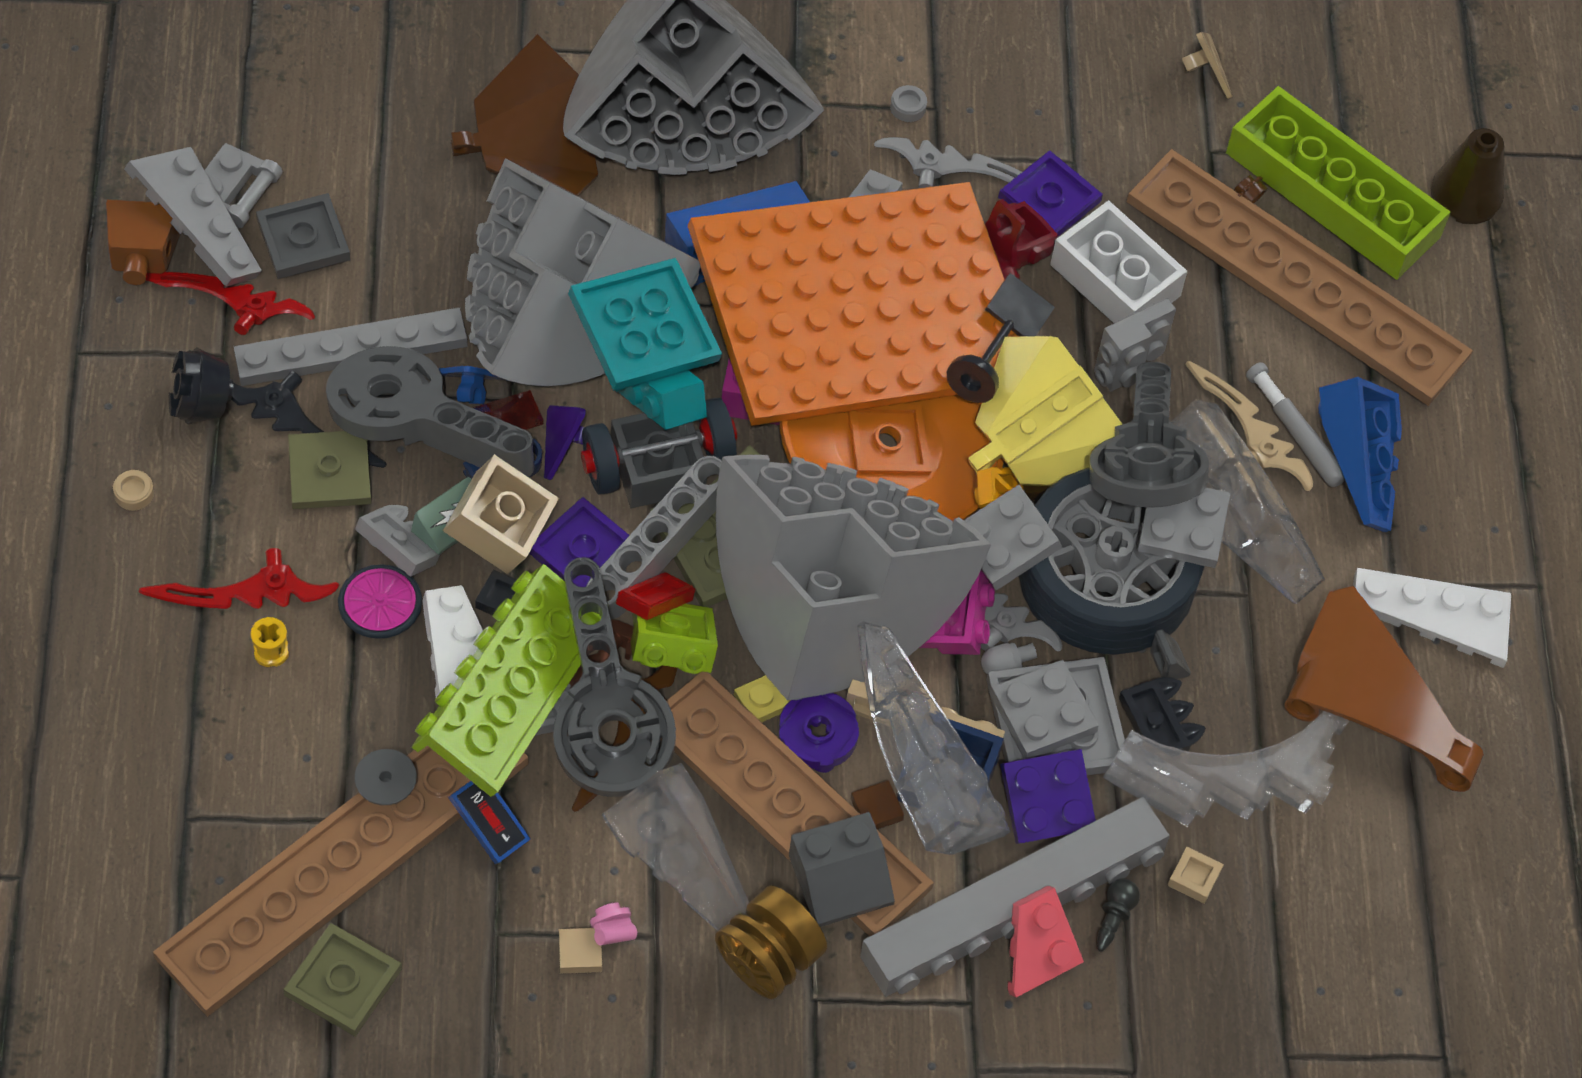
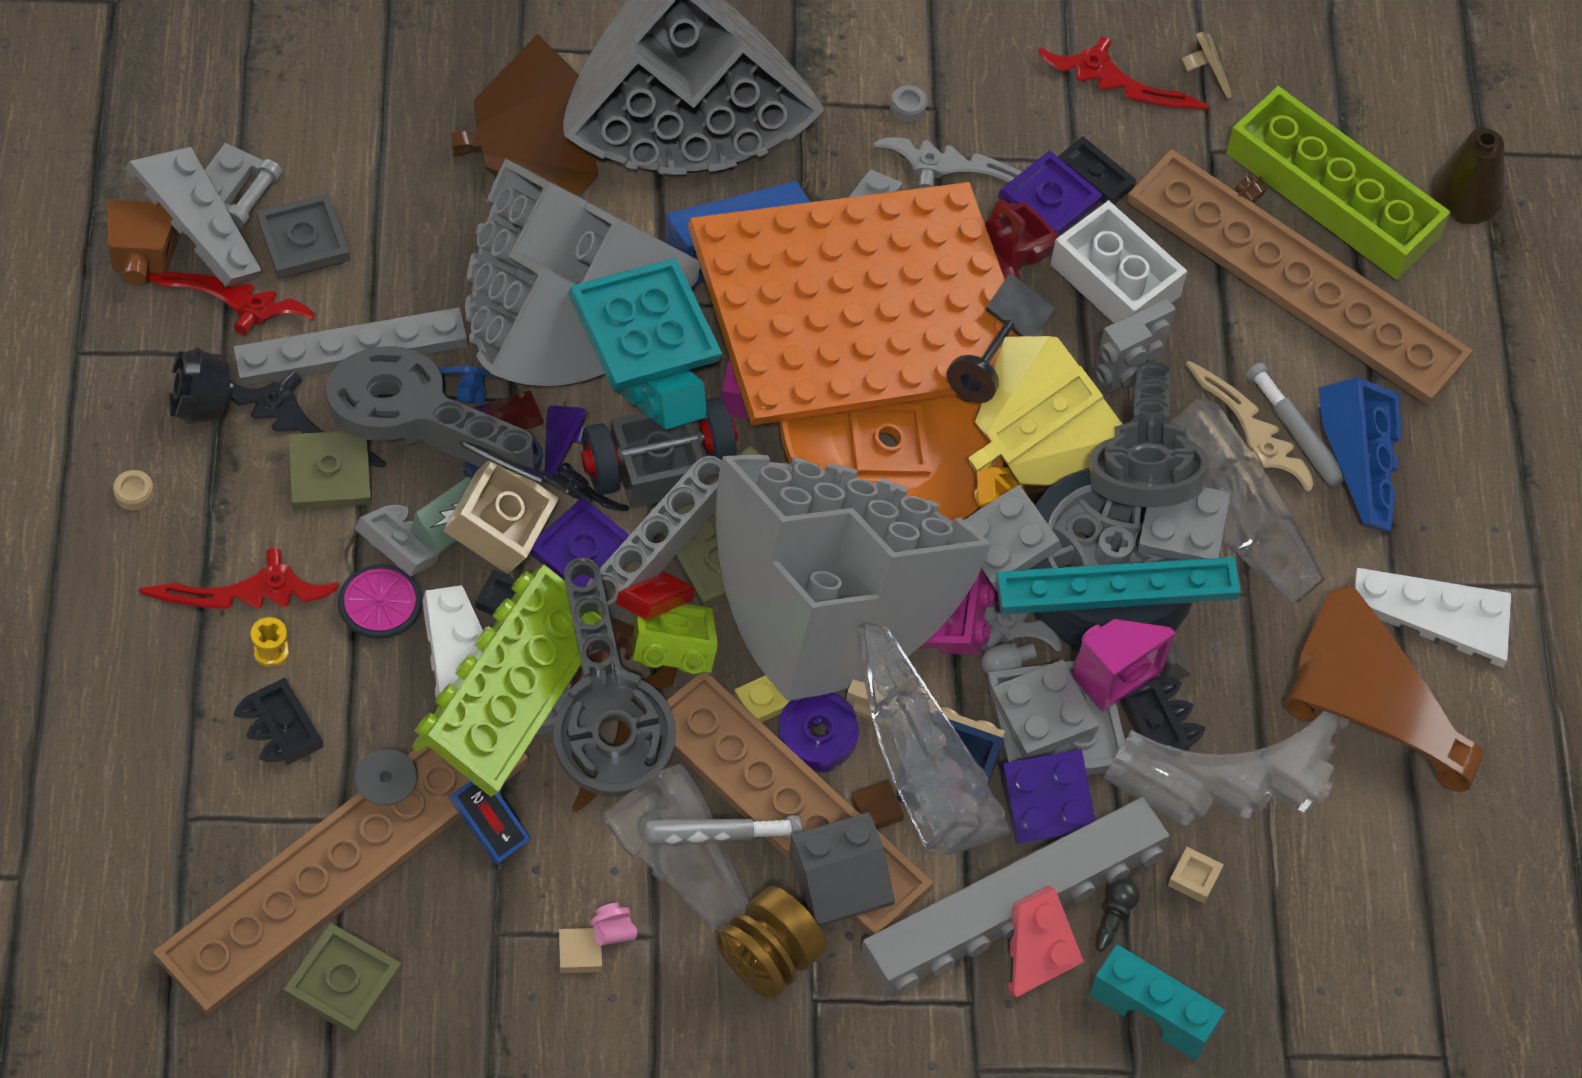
(280, 720): none -> black plate
(566, 480): none -> black piece
(716, 830): none -> light grey piece
(1096, 63): none -> red piece
(1098, 170): none -> black plate
(1117, 585): none -> teal plate
(1120, 659): none -> dark pink slope
(1134, 984): none -> teal arch

